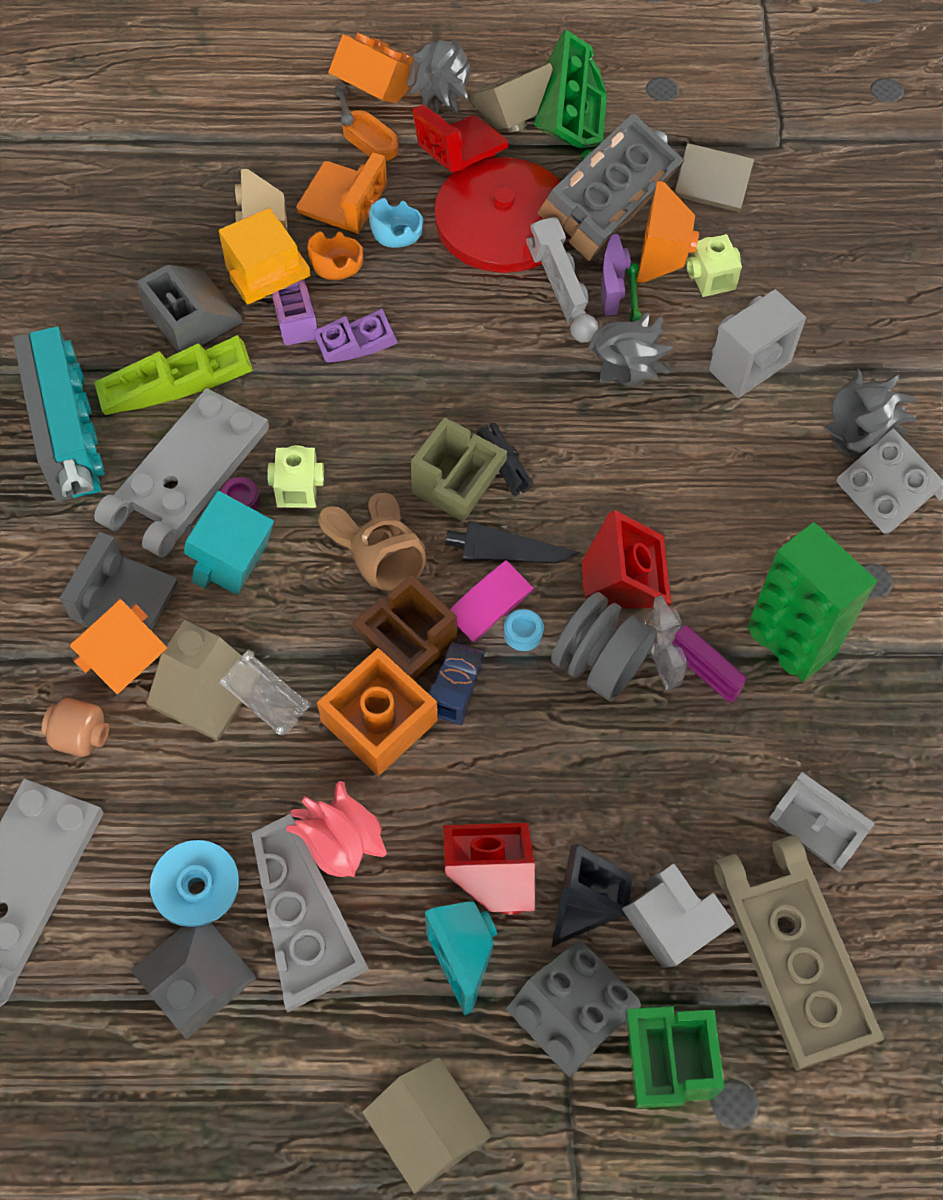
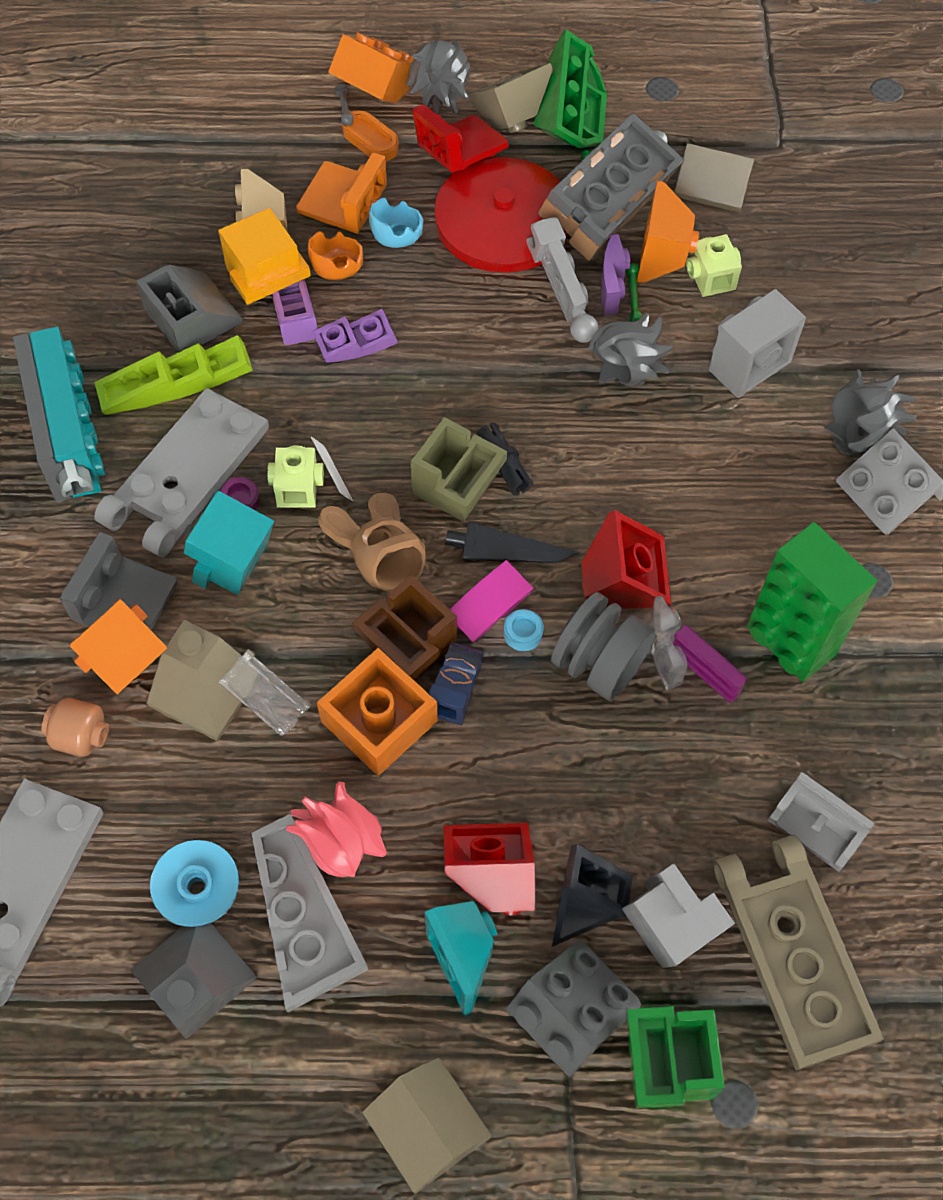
(332, 469): none -> white sticker

